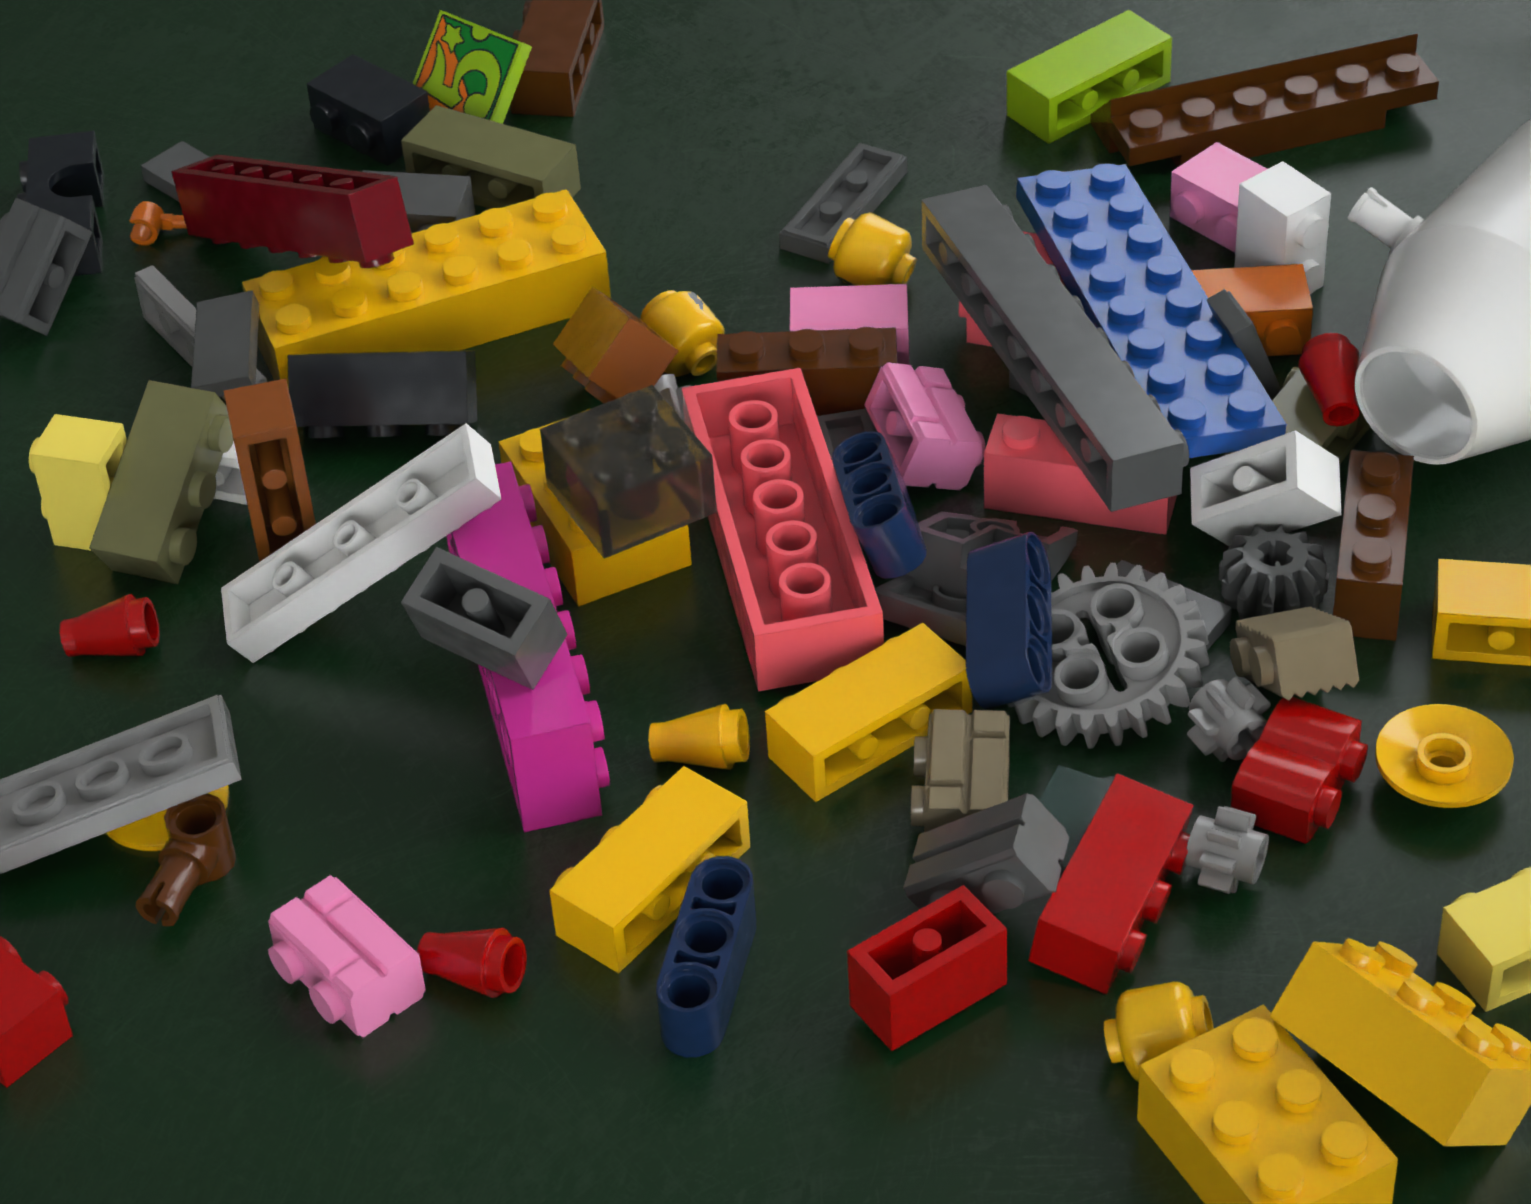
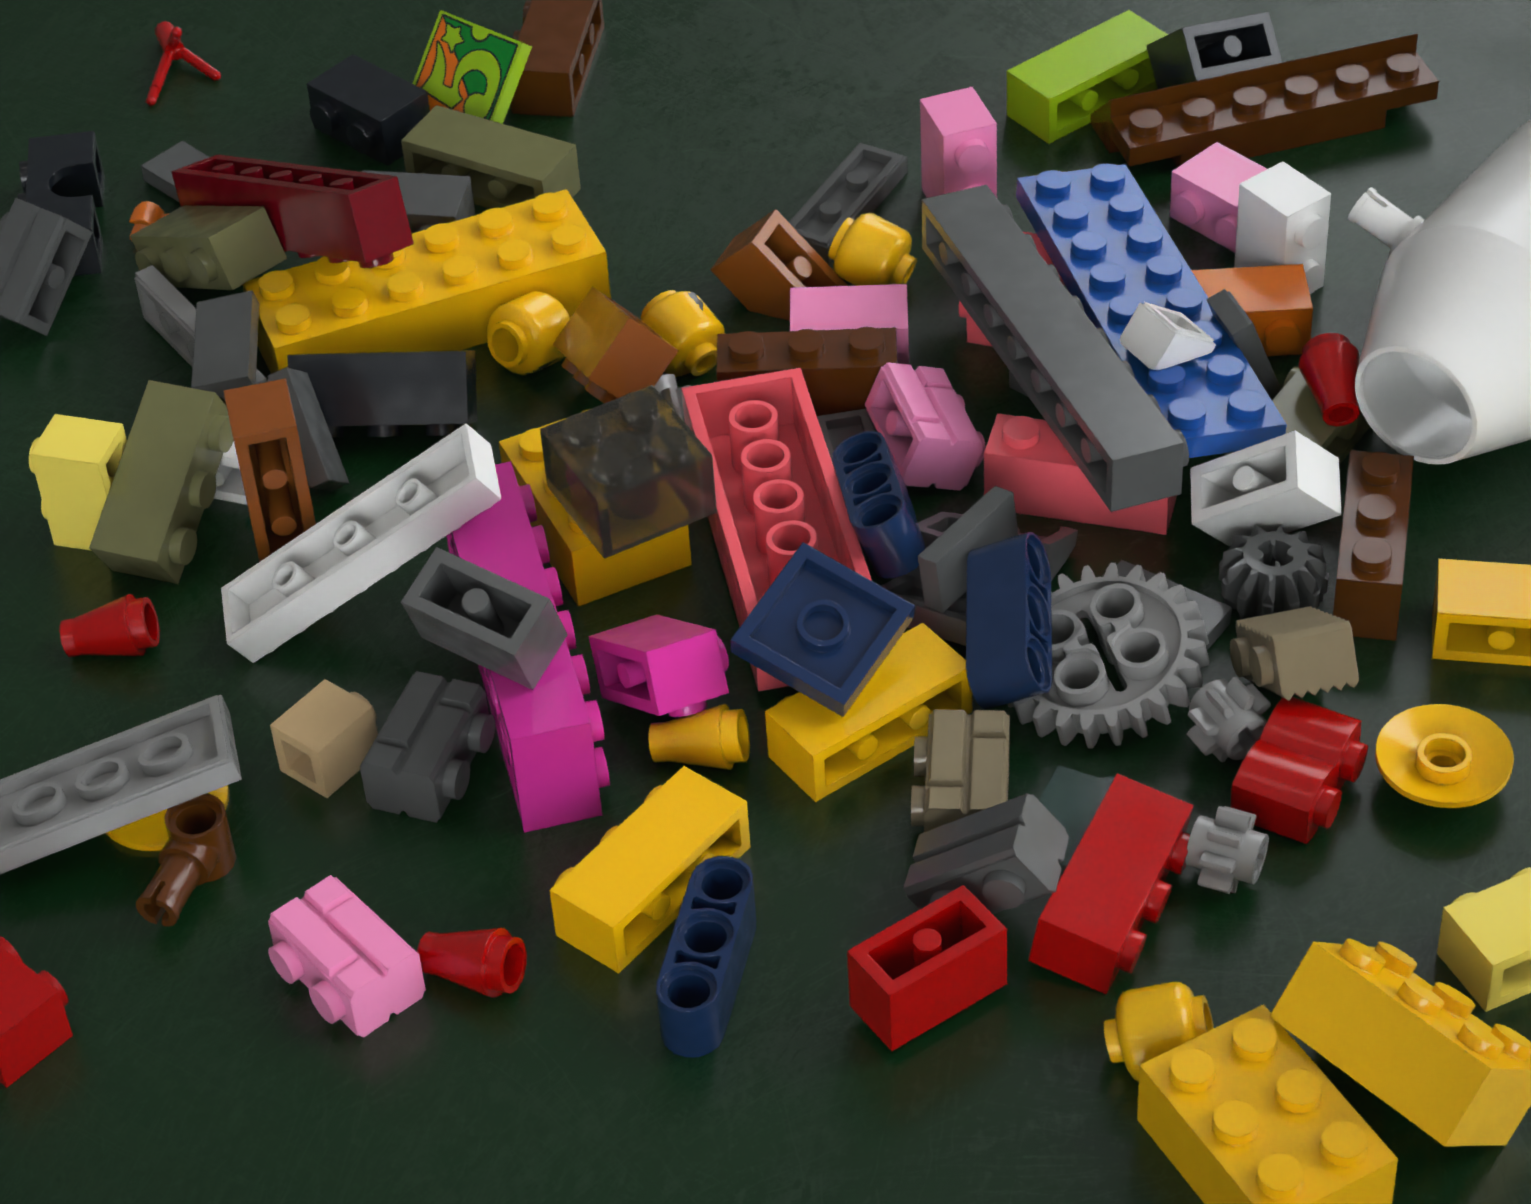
(173, 49): none -> red plant
(210, 246): none -> olive brick
(318, 449): none -> dark grey tile
(324, 737): none -> tan brick
(427, 747): none -> dark grey brick
(524, 332): none -> yellow head
(660, 665): none -> dark pink brick
(769, 261): none -> dark orange slope
(822, 629): none -> dark blue plate
(945, 559): none -> dark grey tile
(957, 143): none -> bright pink brick
(1164, 337): none -> white slope
(1214, 50): none -> black brick

